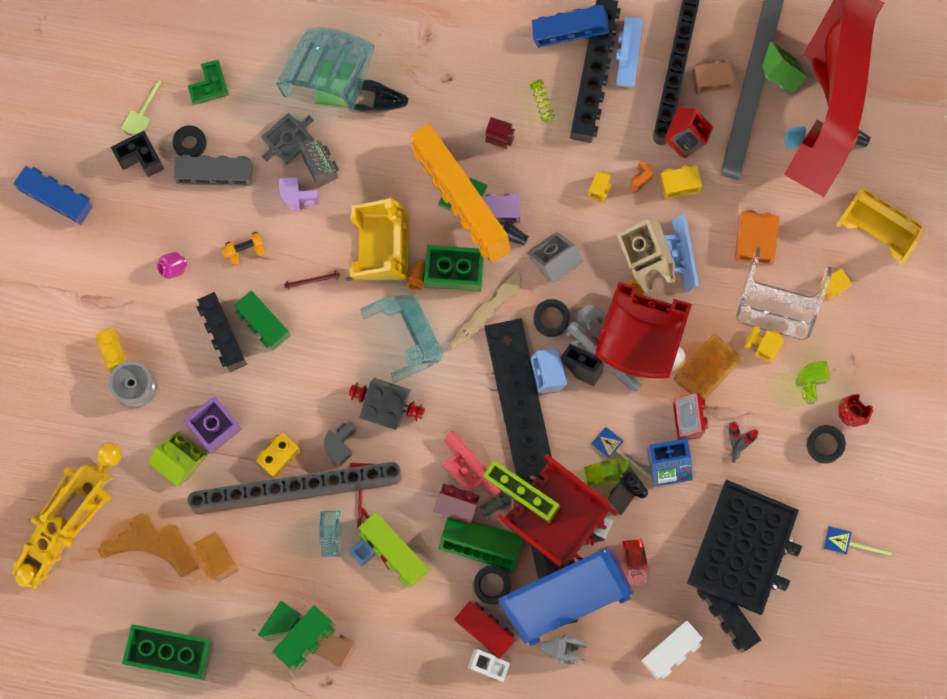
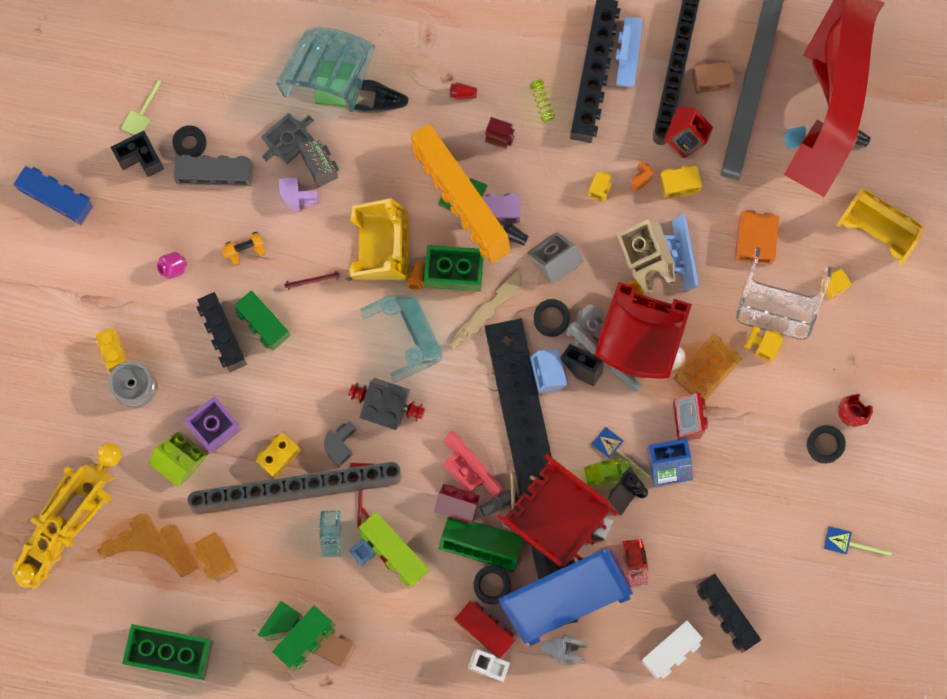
(212, 87): green plate -> none
(462, 91): none -> red cone
(521, 491): lime brick -> none
(570, 26): blue brick -> none
(740, 444): piece -> none
(745, 548): black hinge -> none
(783, 68): bright green slope -> none
(810, 375): clear neon green brick -> none

